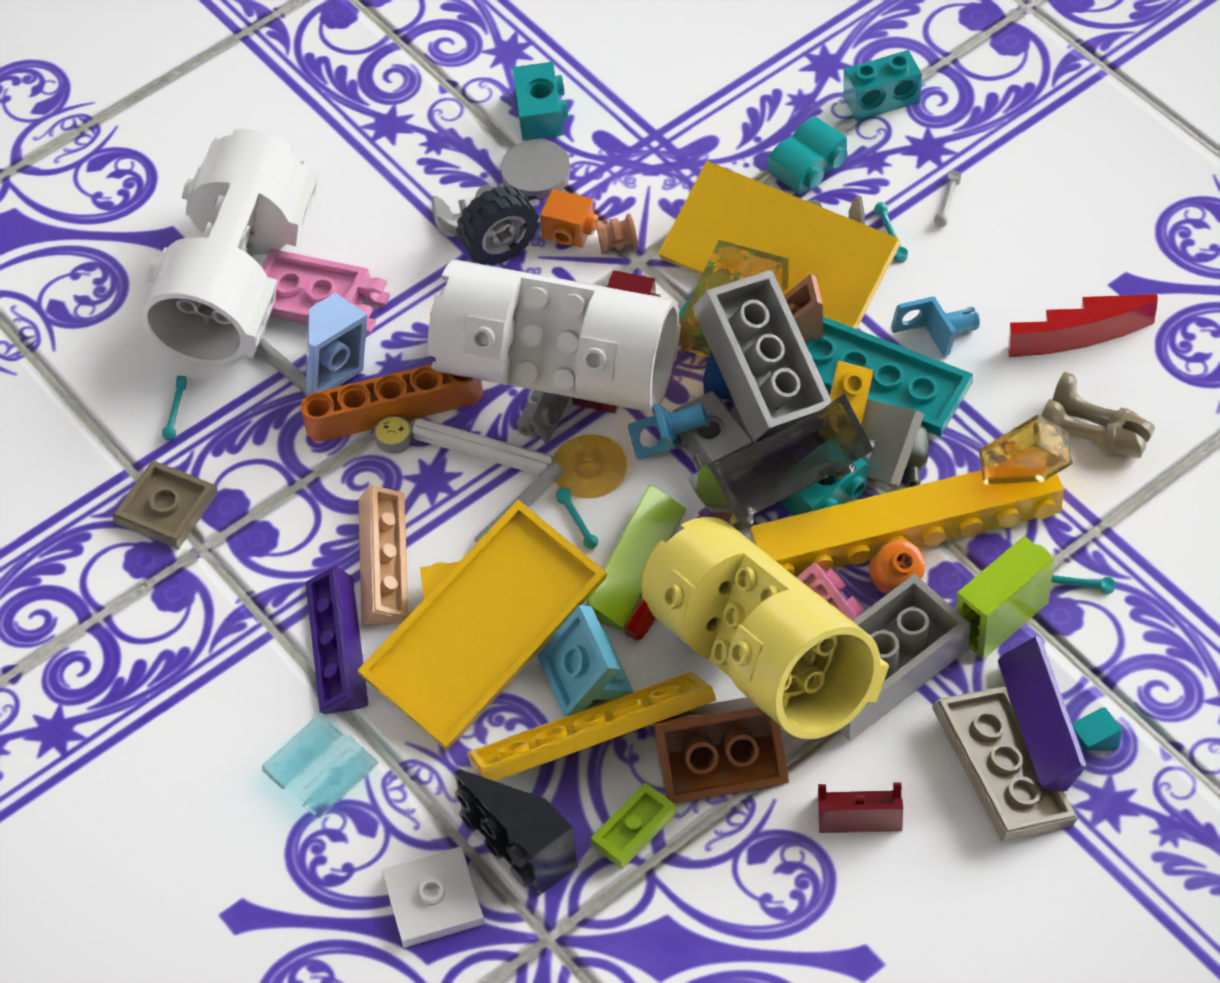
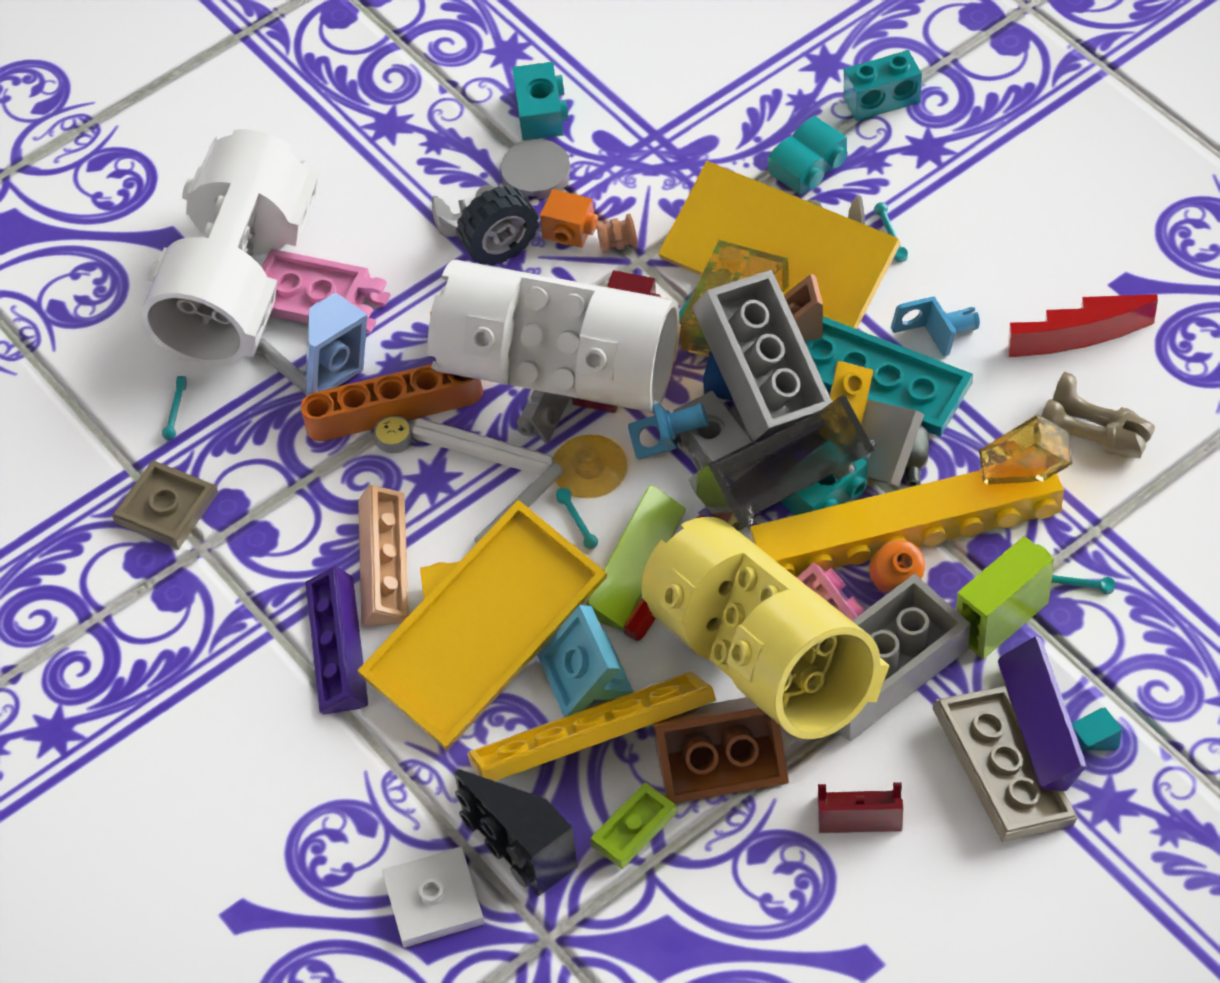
(319, 765): clear light blue slope -> none
(953, 179): light grey hinge -> none

